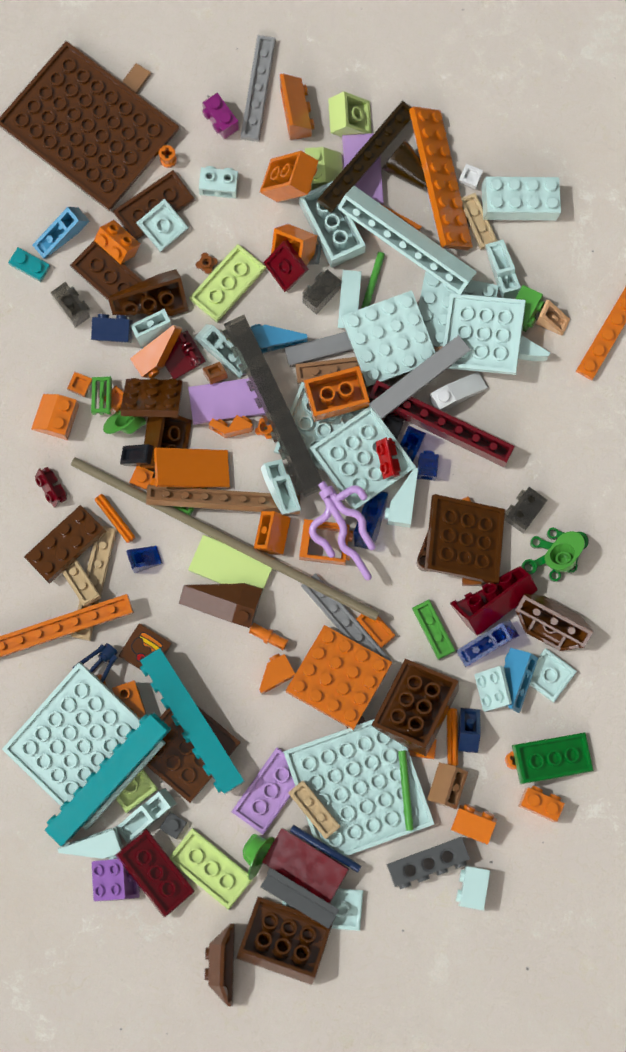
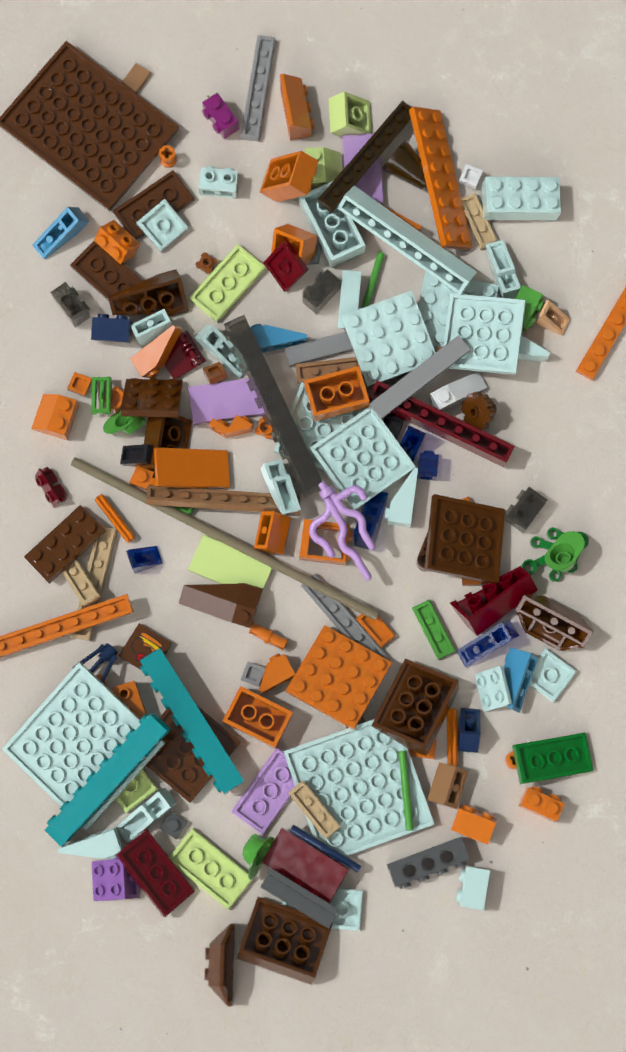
(29, 264): teal plate -> none
(253, 674): none -> light grey plate
(257, 717): none -> orange brick
(386, 449): red hinge -> none
(478, 410): none -> reddish brown plant

